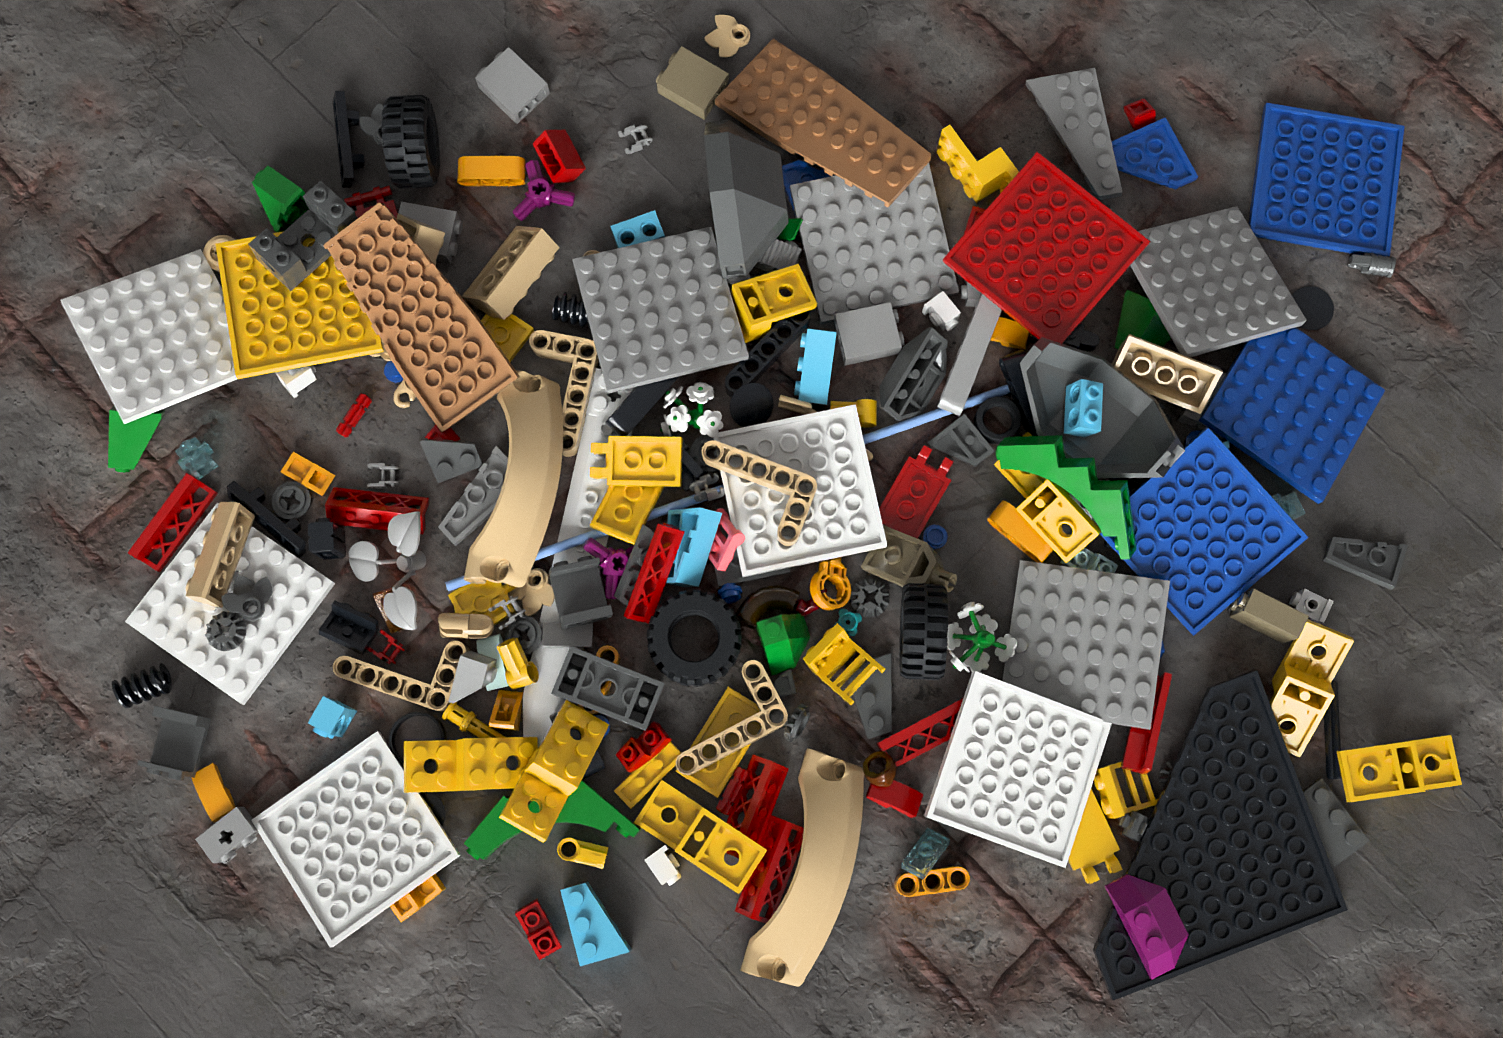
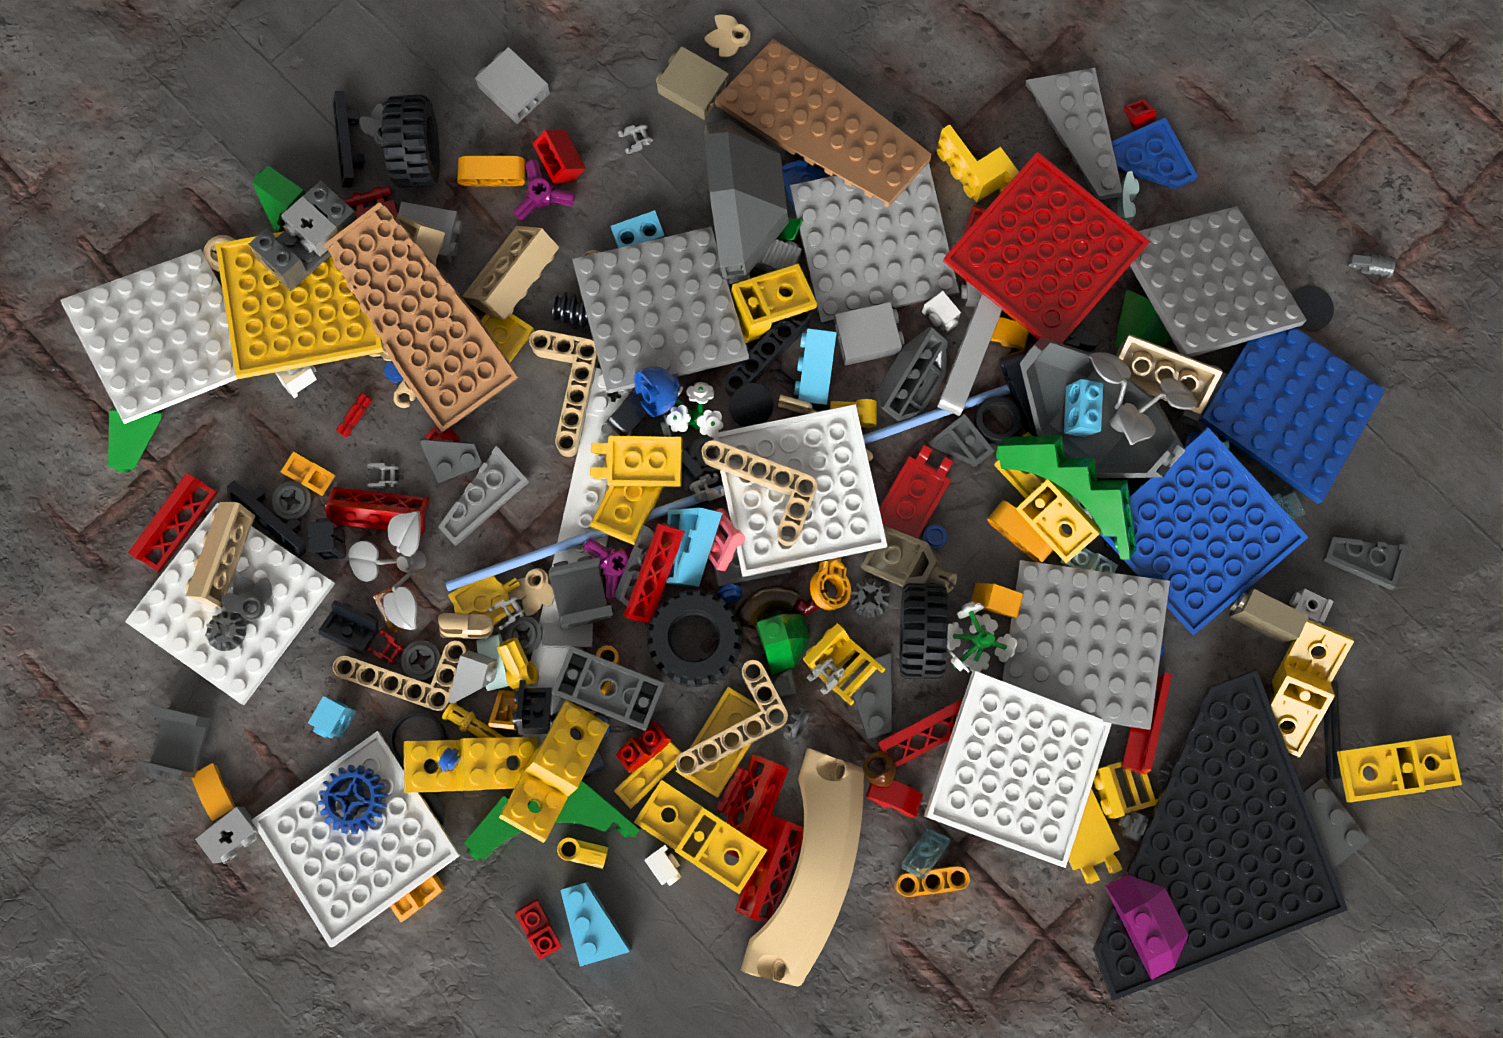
(144, 687): black piece -> none
(196, 457): clear light blue brick -> none
(309, 225): none -> light grey brick
(351, 809): none -> blue gear
(411, 654): none -> dark grey gear
(449, 760): none -> blue plate
(525, 504): tan panel -> none
(533, 709): none -> black bracket
(658, 390): none -> blue cylinder
(821, 669): none -> light grey piece
(854, 619): teal plate -> none
(997, 599): none -> light orange slope
(1125, 206): none -> light aqua slope
(1127, 417): none -> light grey plant
(1326, 180): blue plate -> none

